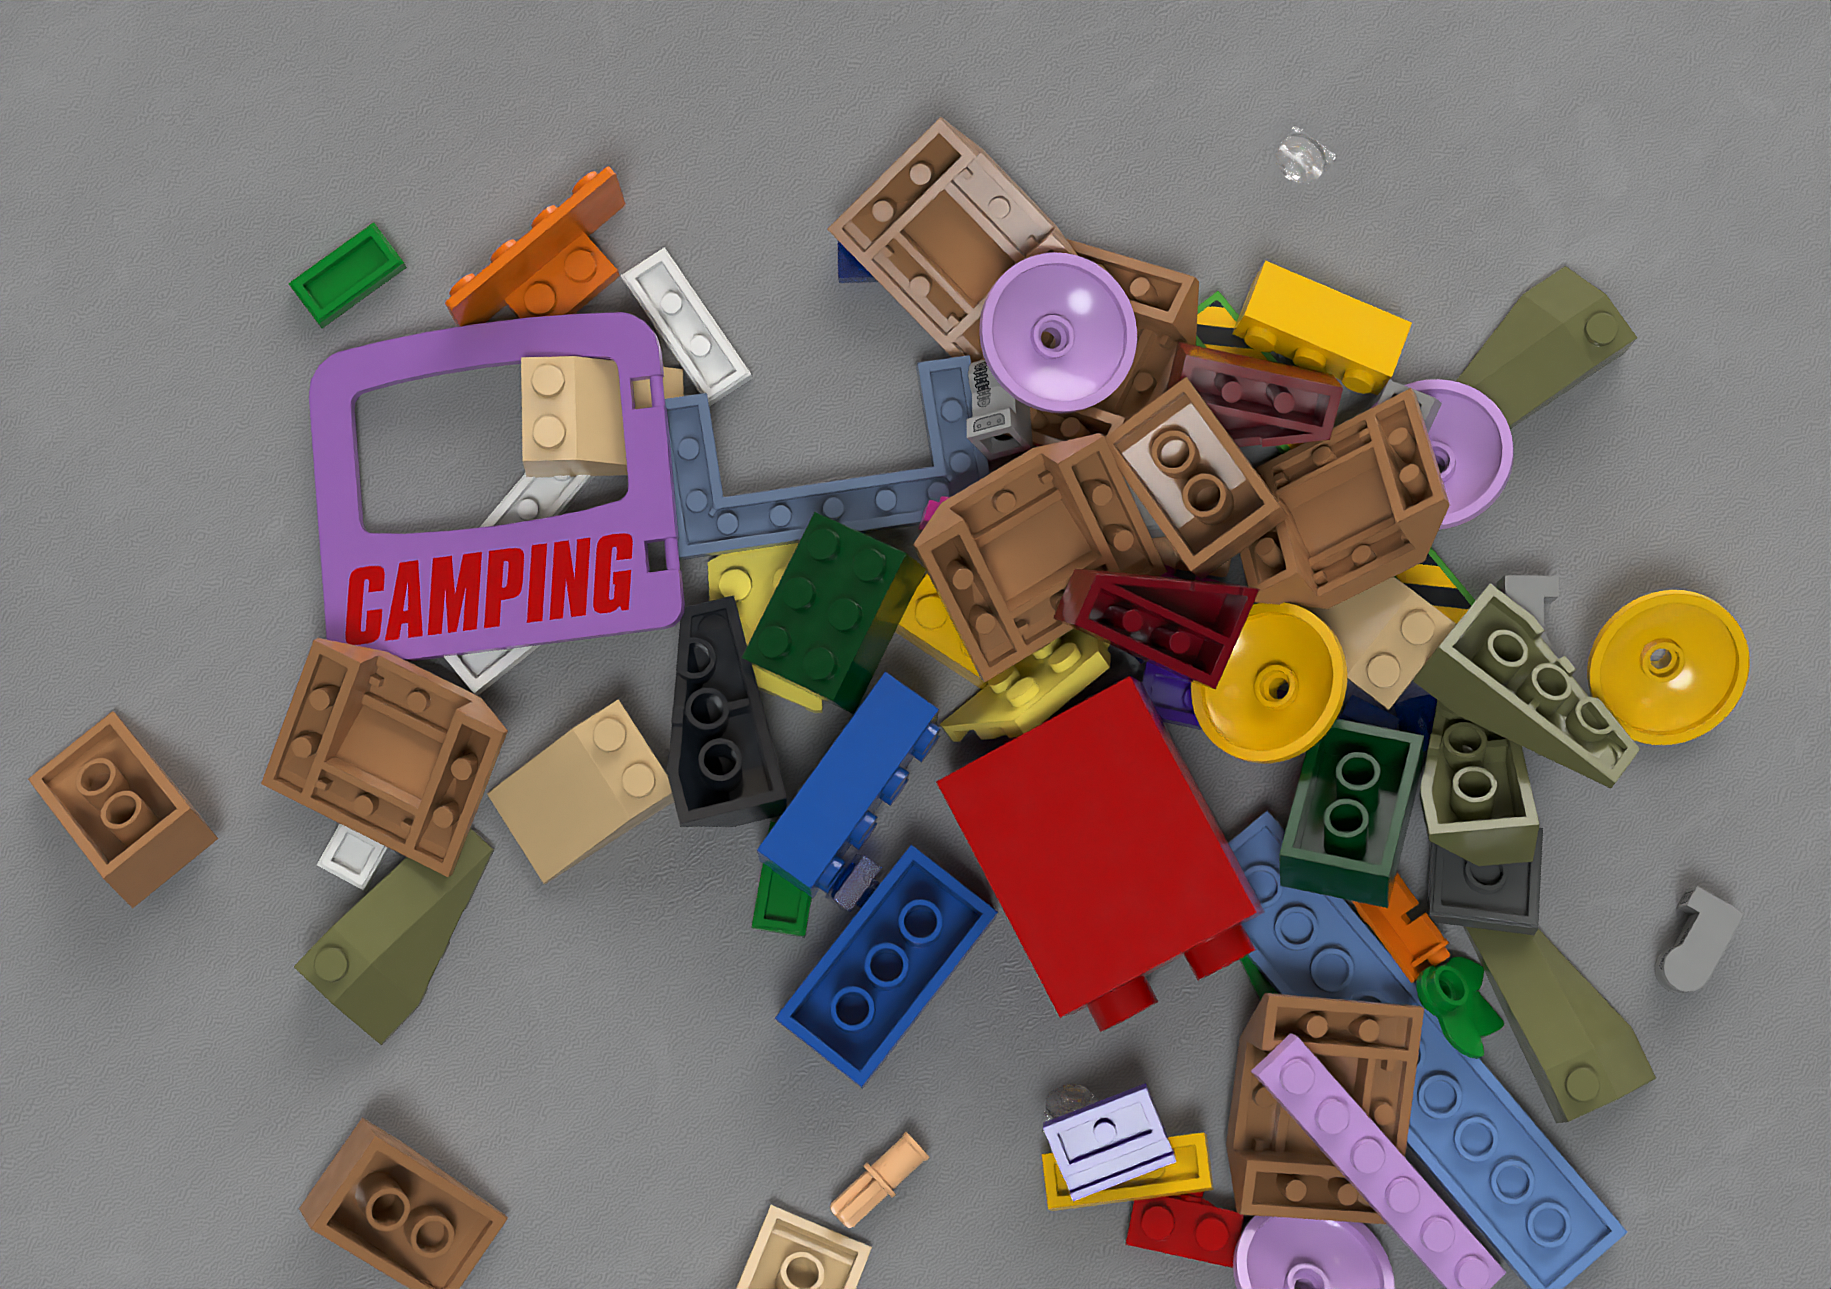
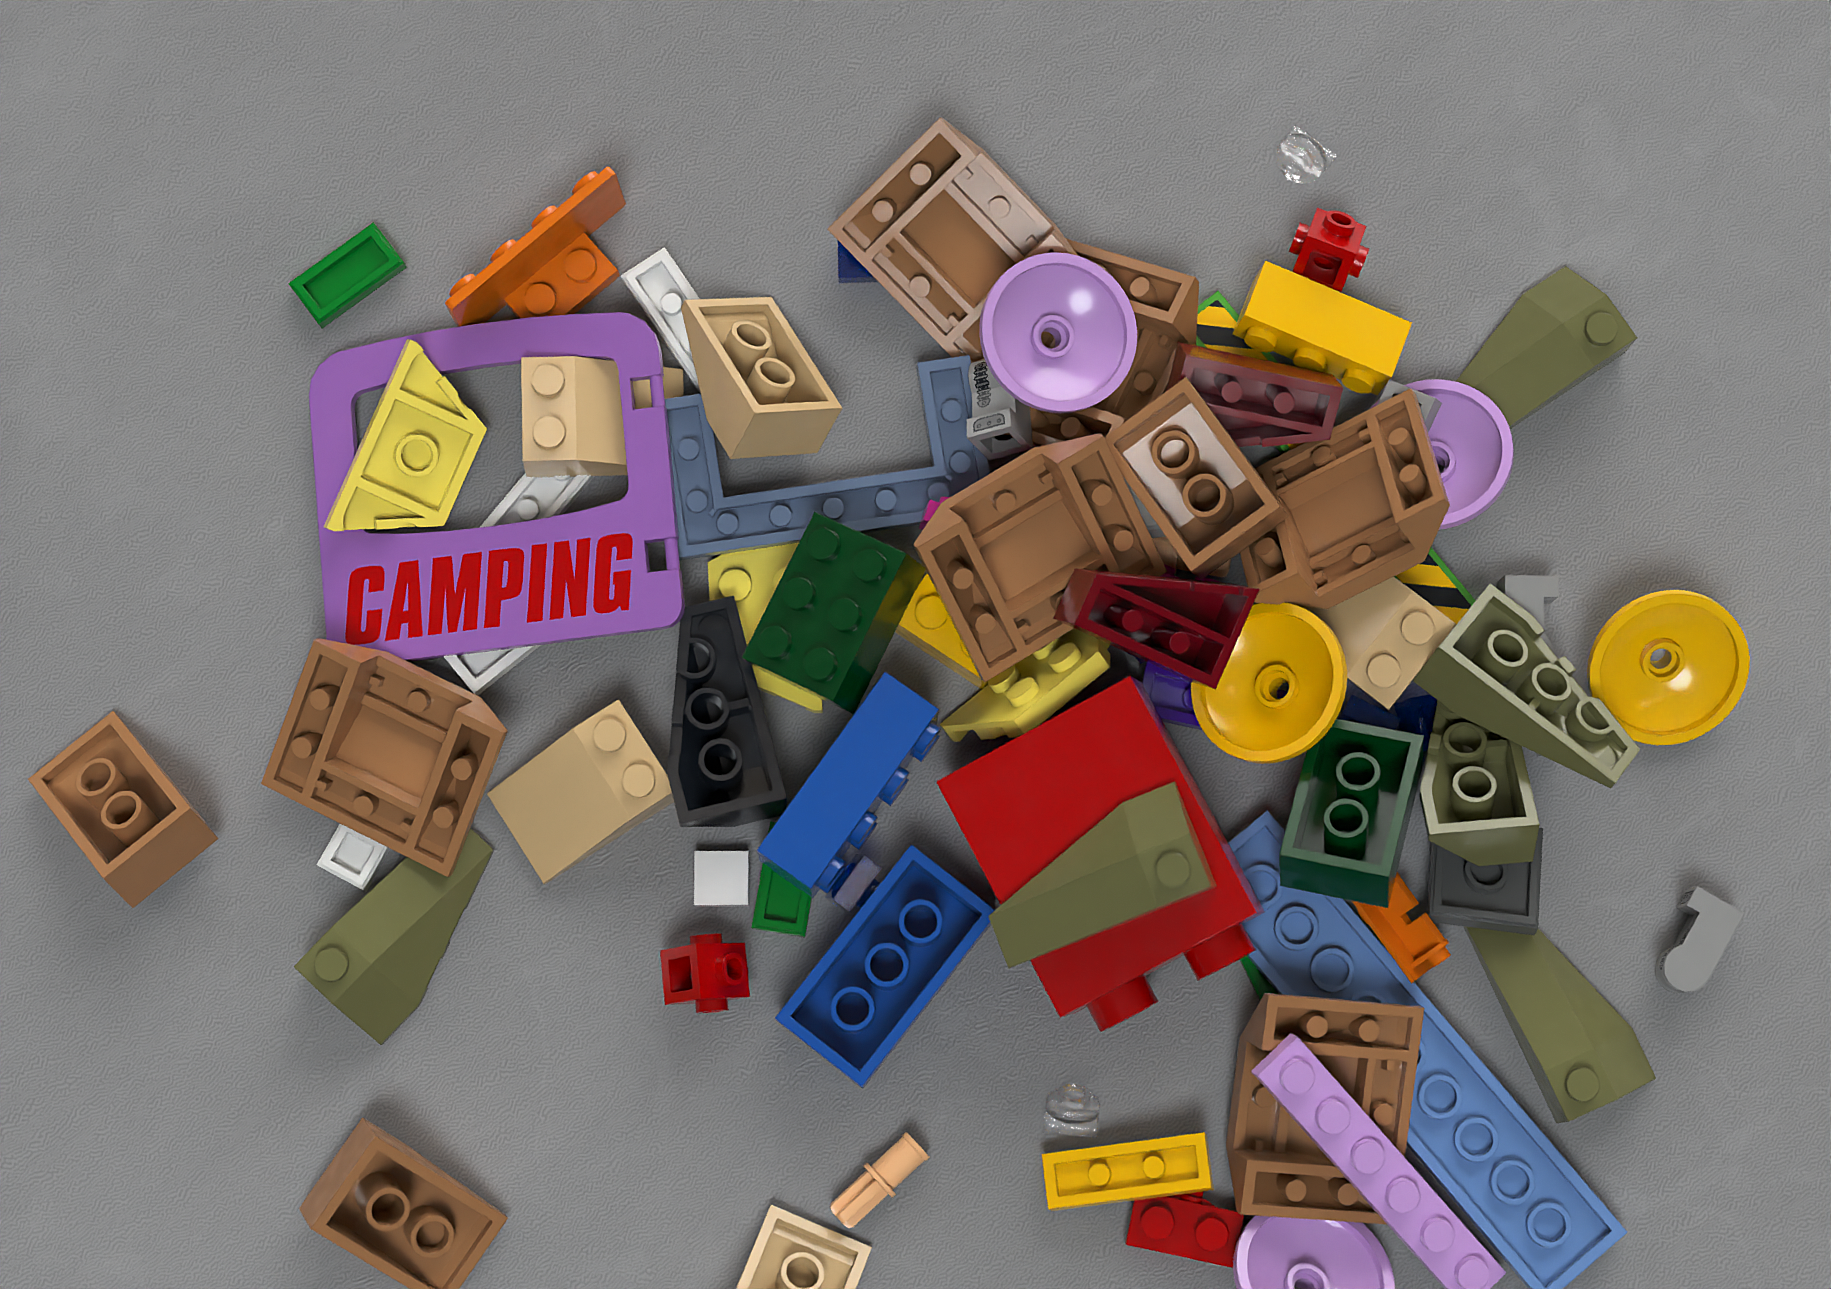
(410, 453): none -> light yellow wing
(716, 971): none -> red brick
(721, 878): none -> white tile
(757, 379): none -> tan slope
(1109, 1142): plate -> none
(1116, 872): none -> olive wedge
(1329, 248): none -> red brick
(1454, 998): green plate -> none

